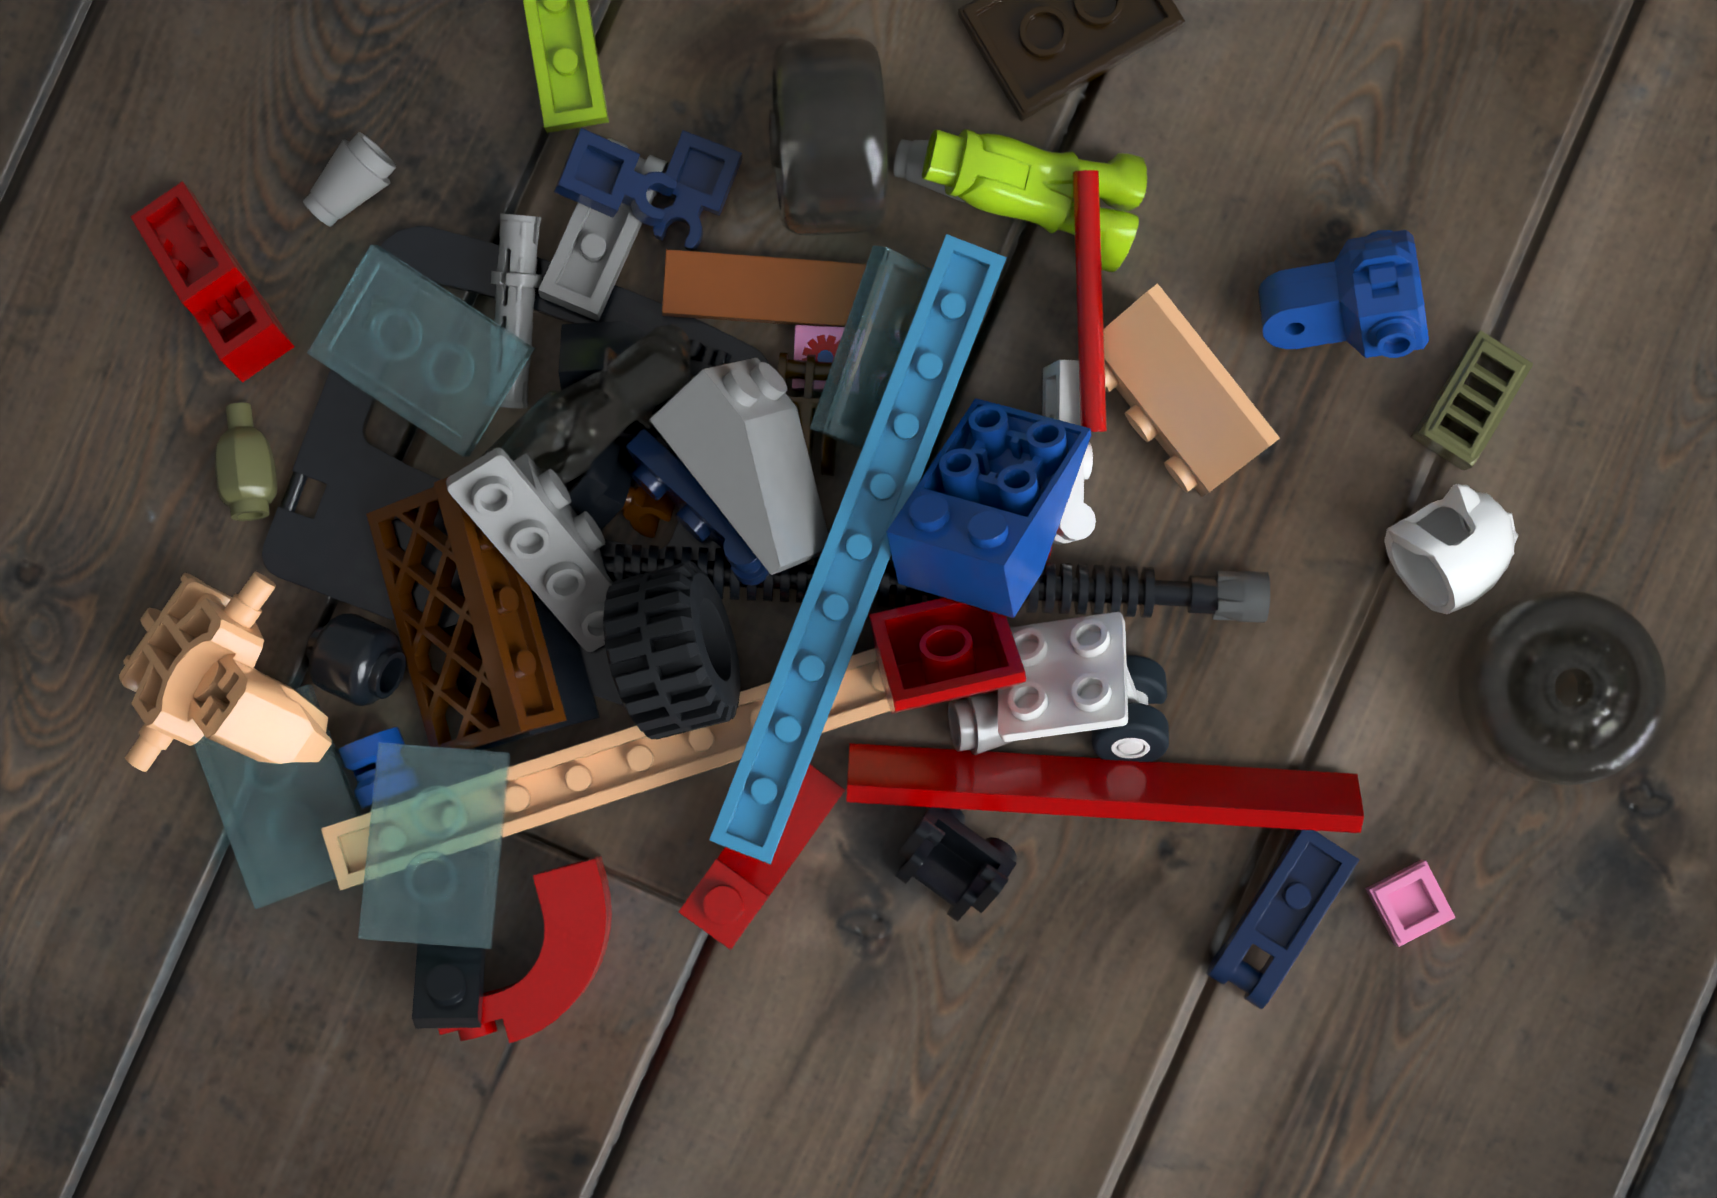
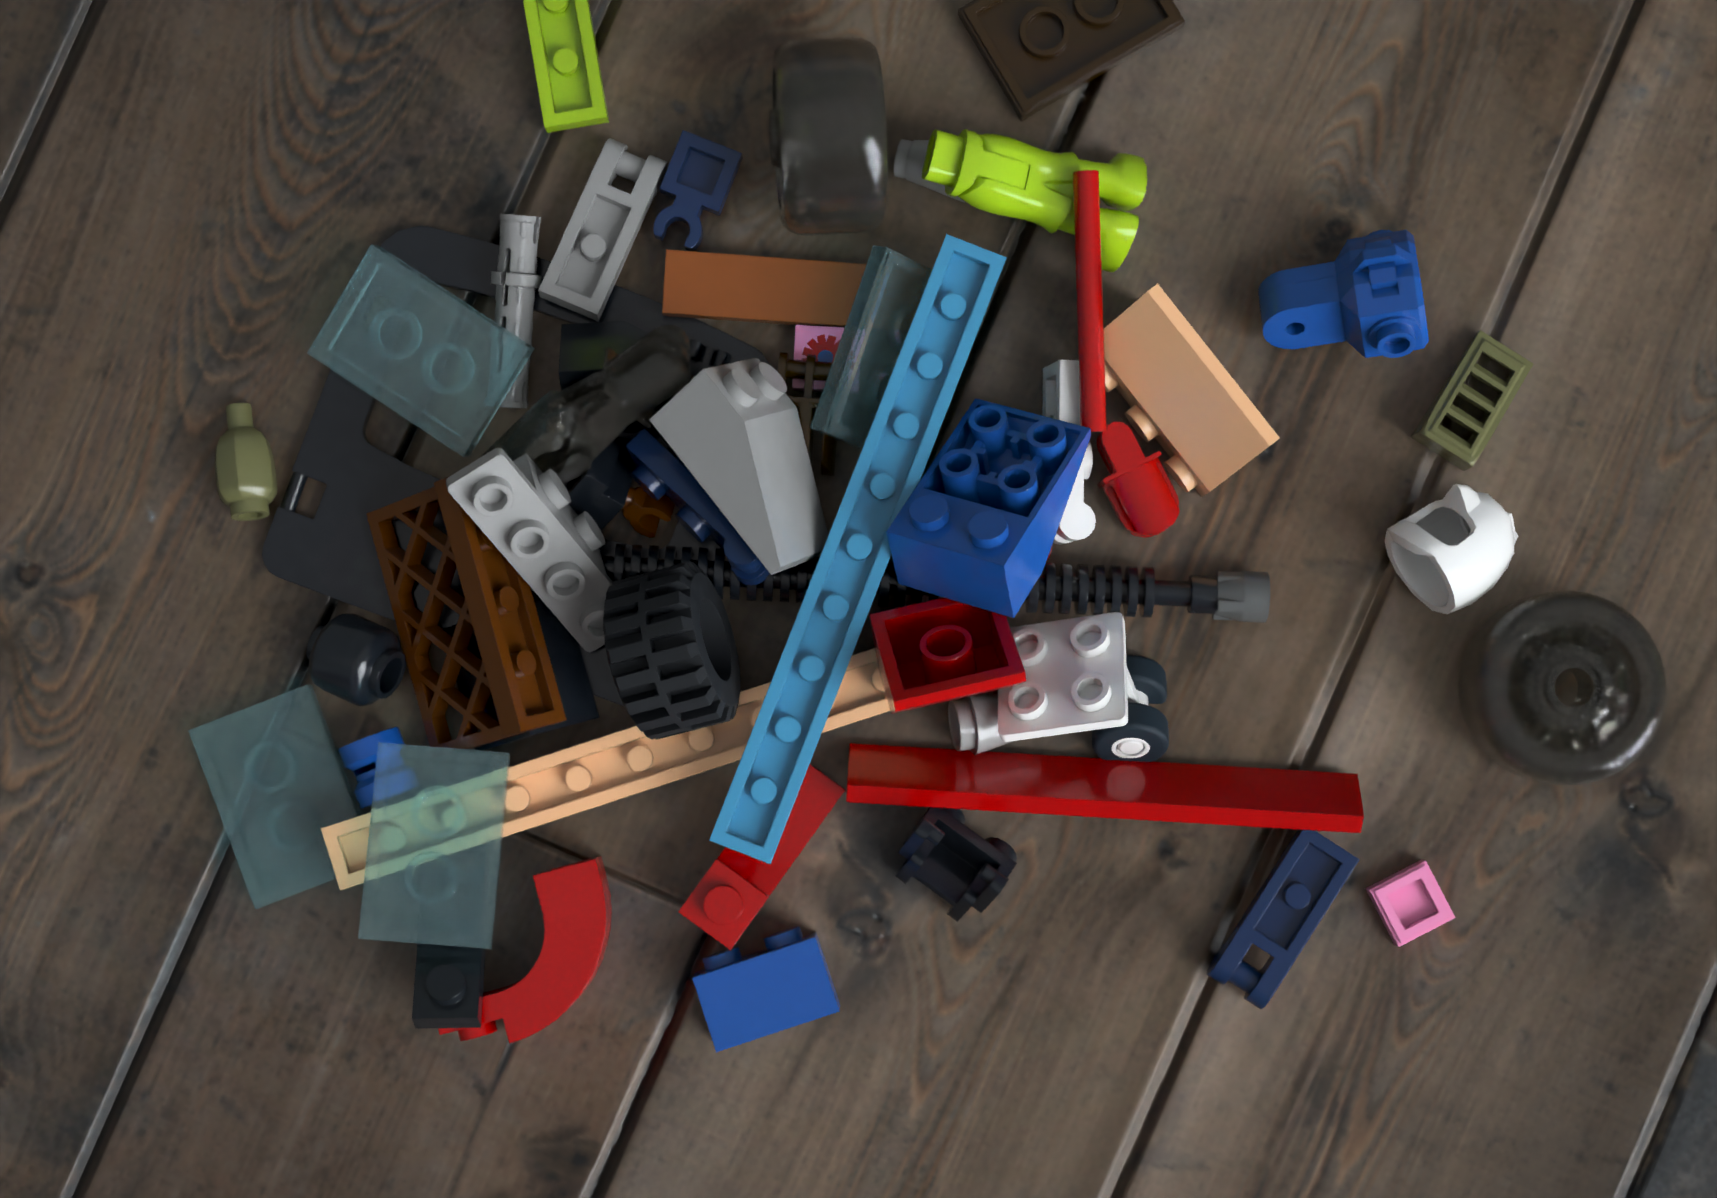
(201, 680): light nougat piece -> none
(211, 283): red slope -> none
(349, 179): light grey cone -> none
(604, 176): dark blue plate -> none
(765, 989): none -> blue brick
(1136, 484): none -> red arm

